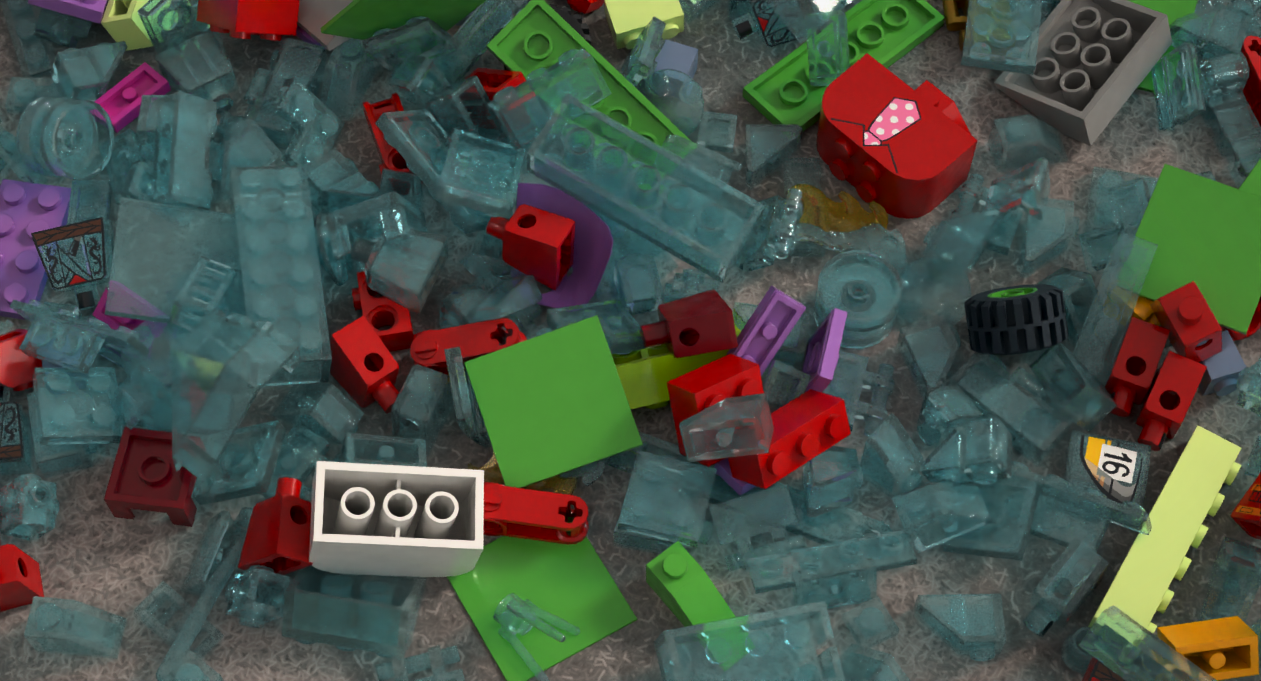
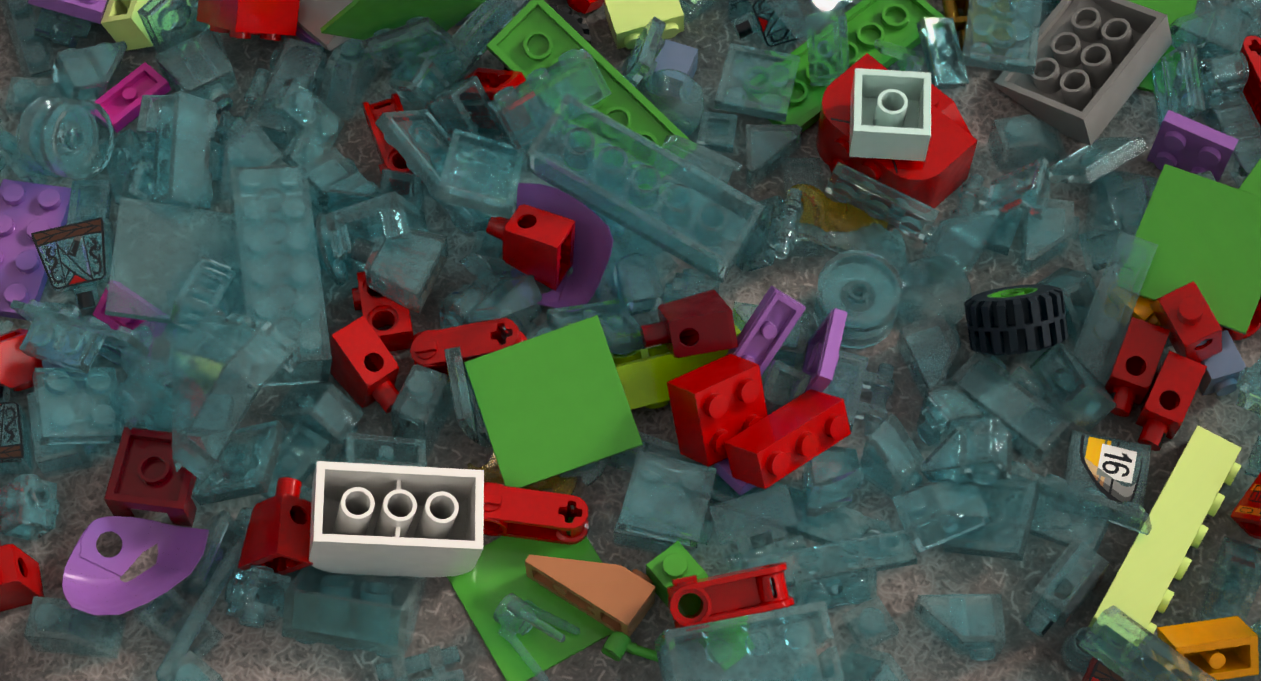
(94, 582): none -> medium lavender piece
(600, 590): none -> nougat slope
(619, 643): none -> bright green hand
(729, 429): clear light blue slope -> none
(731, 594): none -> red piece
(757, 82): none -> clear light blue plate
(881, 201): none -> clear light blue plate
(890, 114): none -> light aqua brick
(907, 58): none -> clear light blue panel
(942, 52): none -> clear light blue plate
(1096, 160): none -> clear light blue plate
(1191, 146): none -> medium lavender plate

